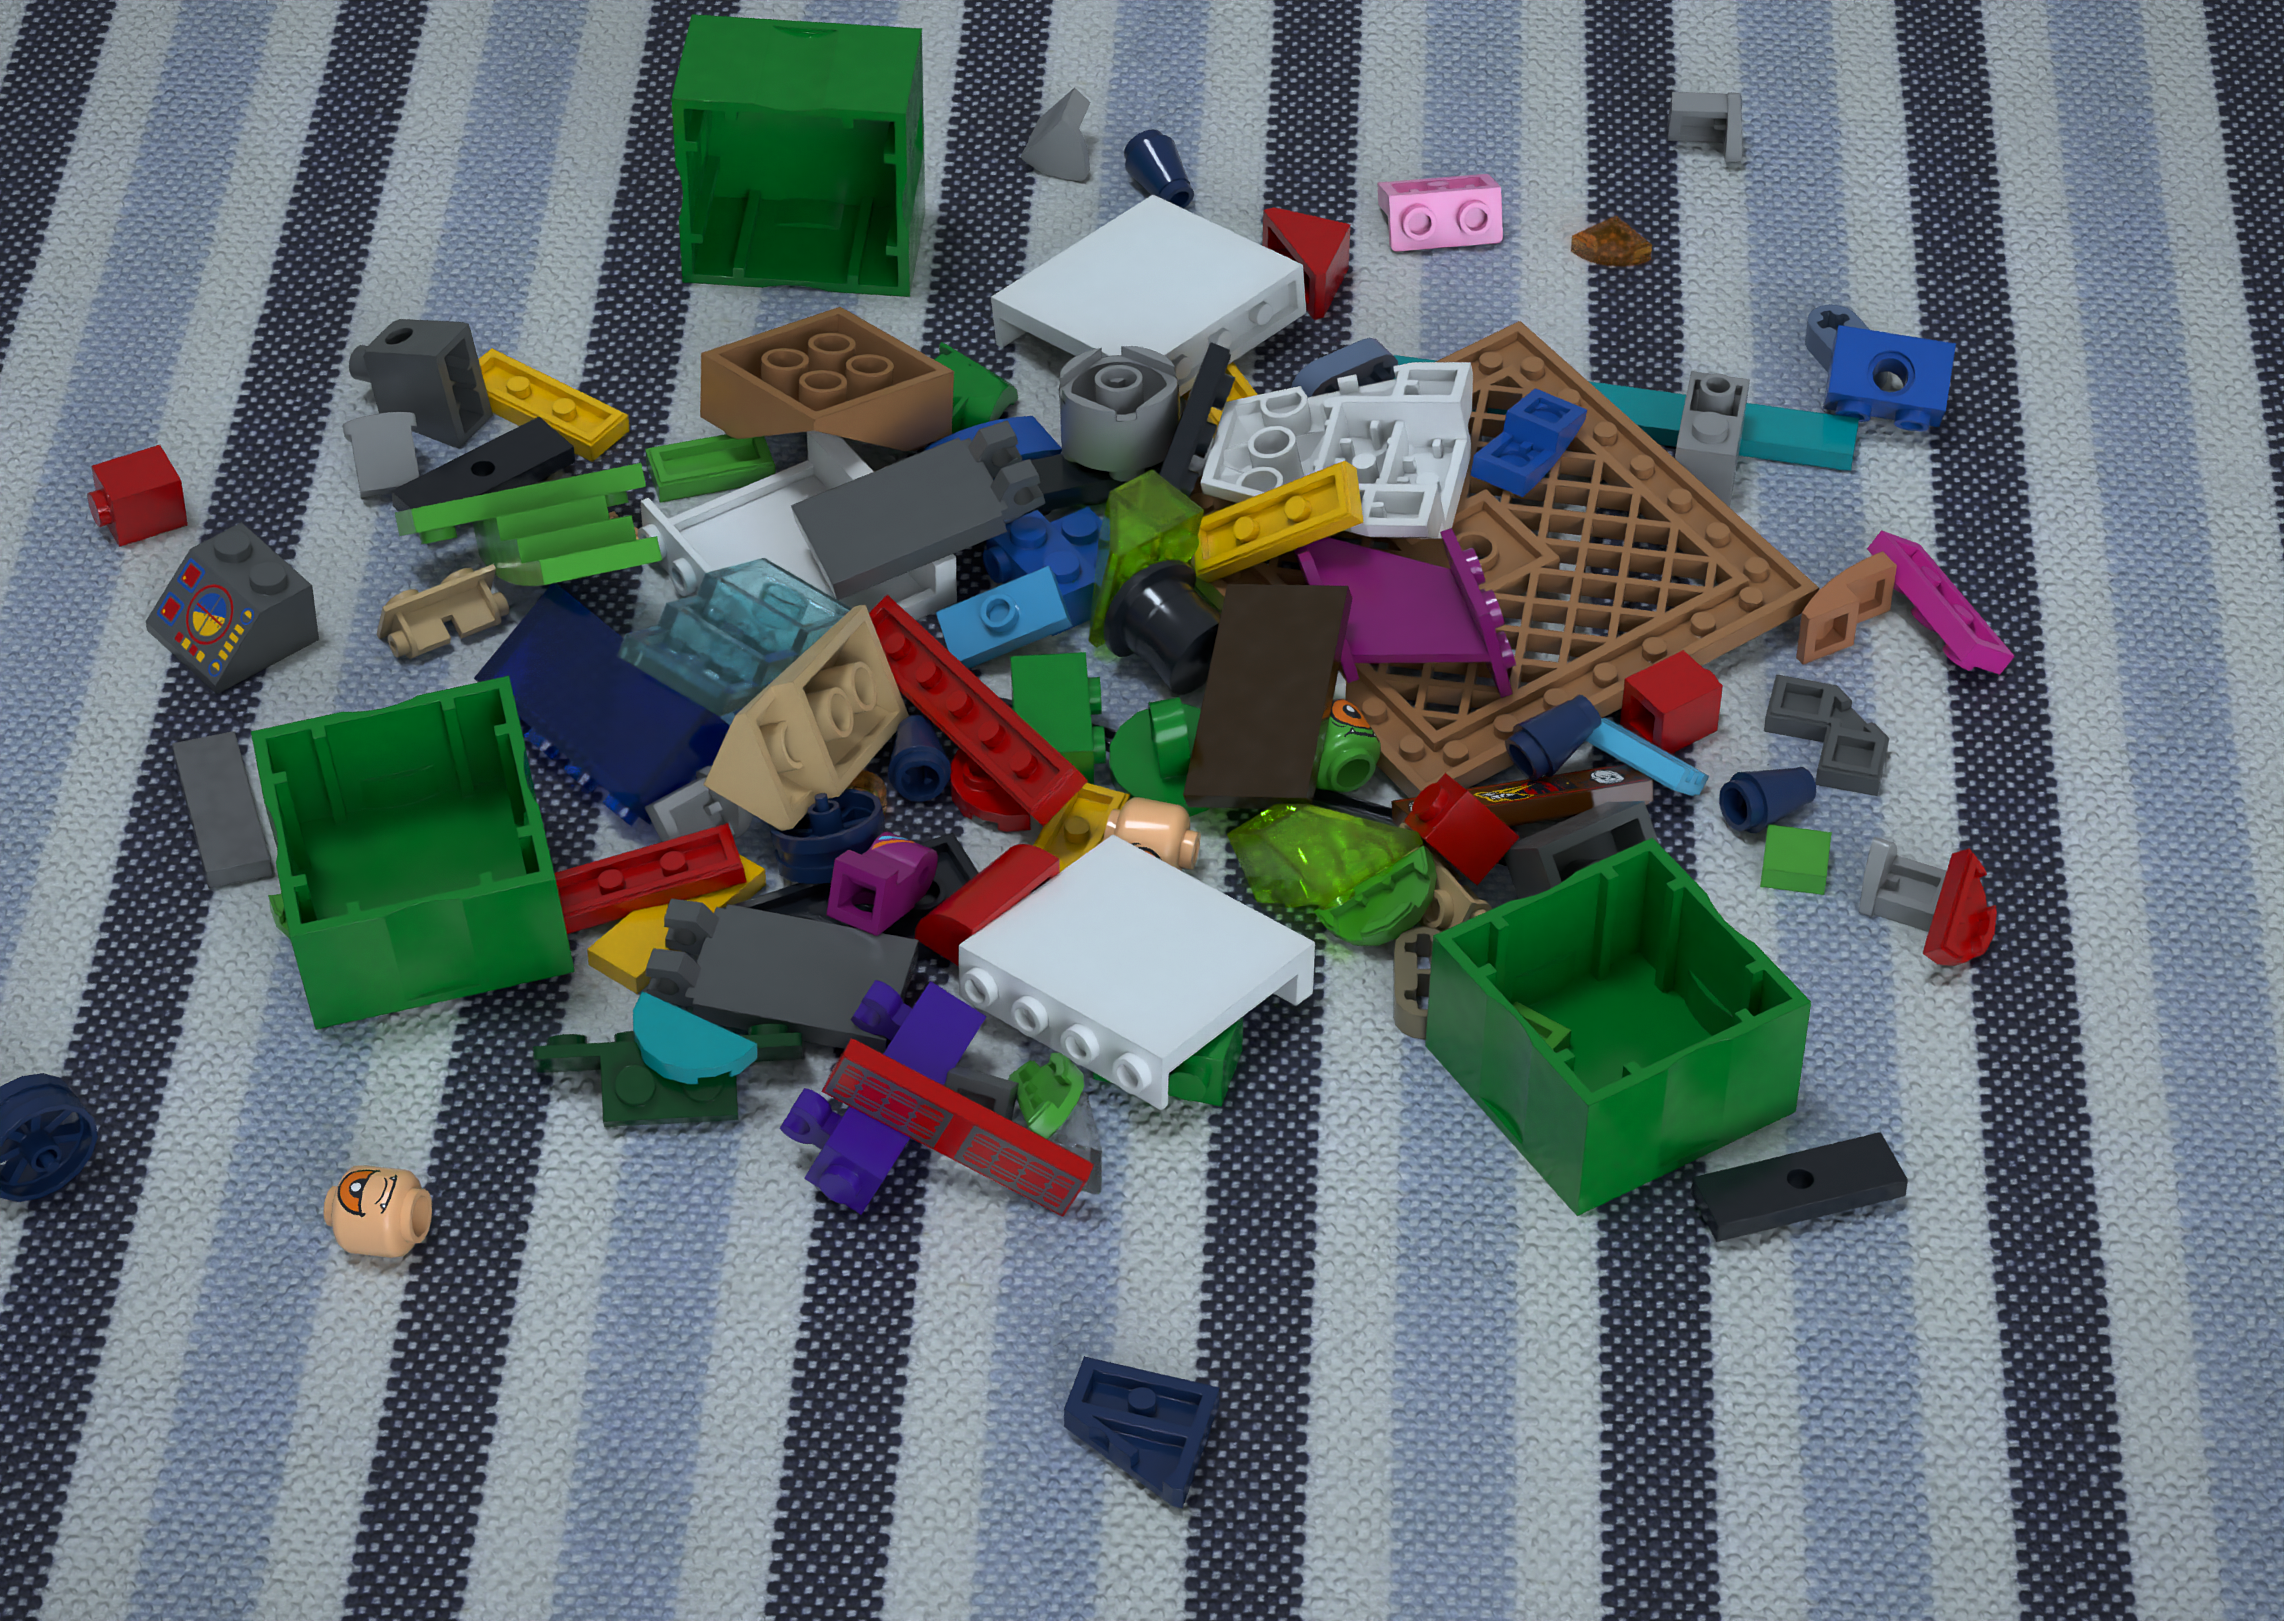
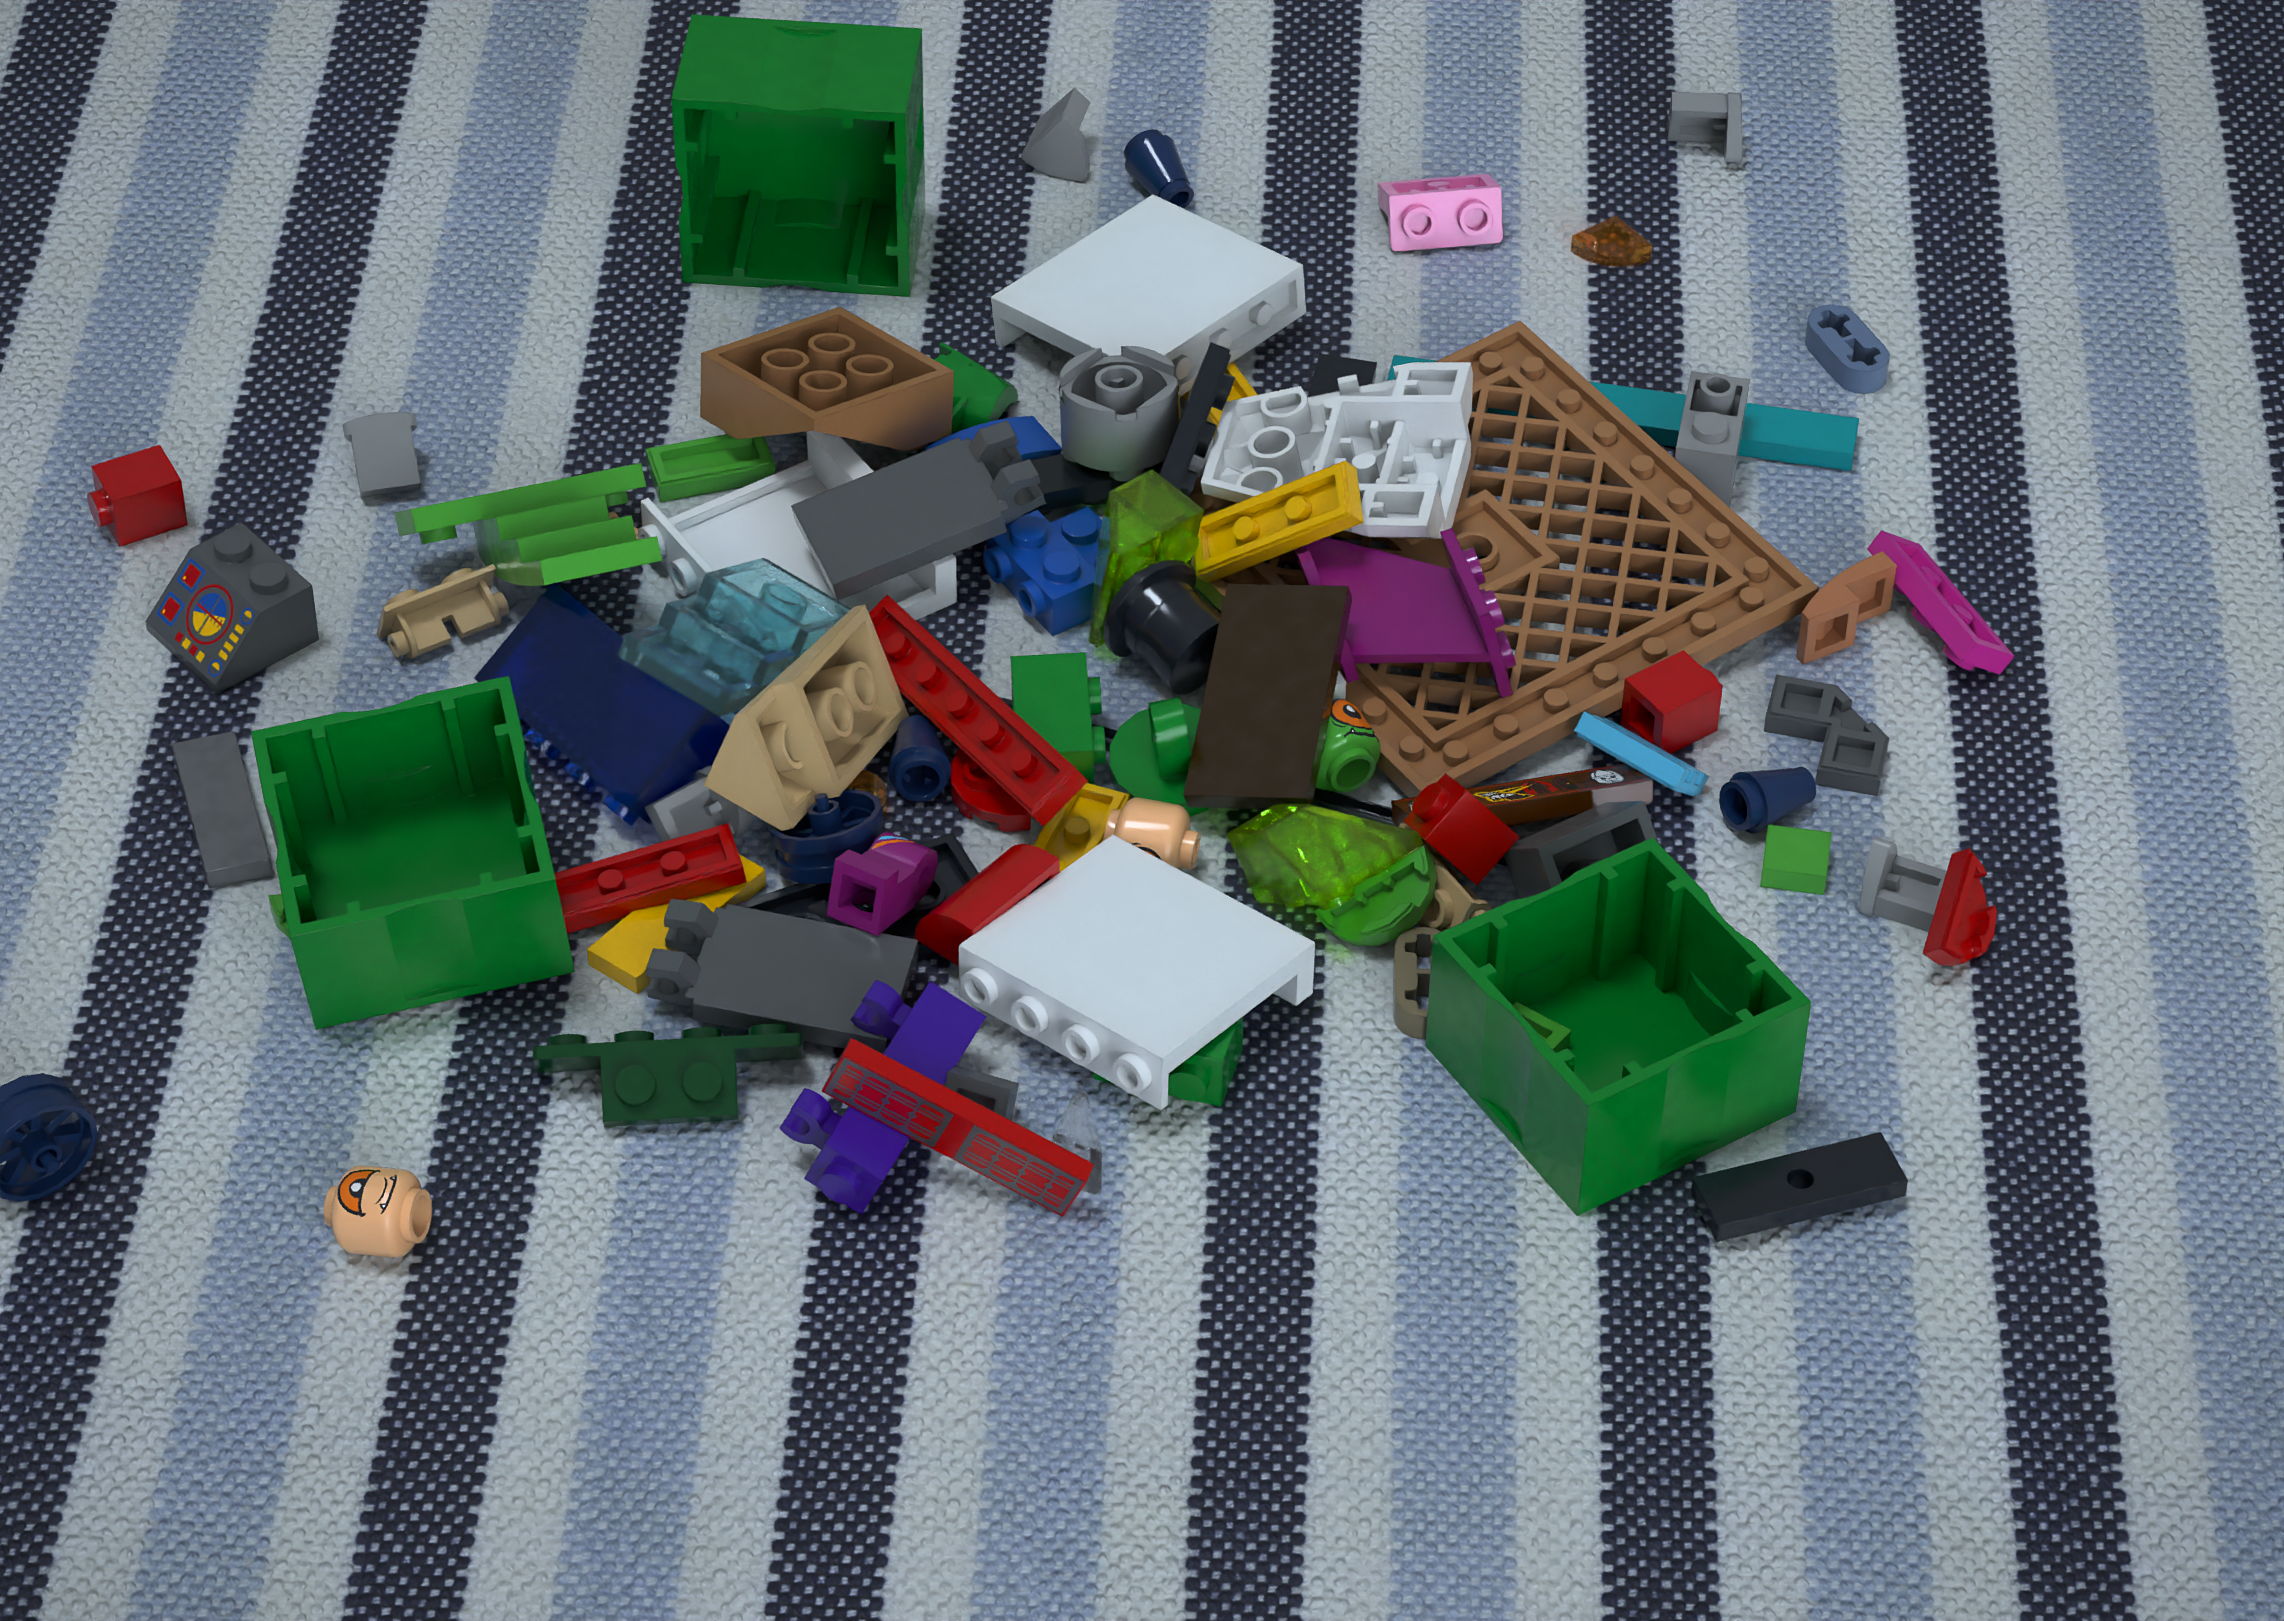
(427, 372): dark grey torso -> none
(505, 463): black tile -> none
(525, 393): yellow tile -> none
(685, 1045): teal tile -> none
(1004, 618): dark azure plate -> none
(1048, 1092): bright green tile -> none
(1143, 1423): dark blue wing -> none
(1317, 245): red slope -> none
(1364, 358): sand blue beam -> none
(1531, 442): blue slope -> none
(1551, 738): dark blue cone -> none
(1918, 362): blue brick -> none

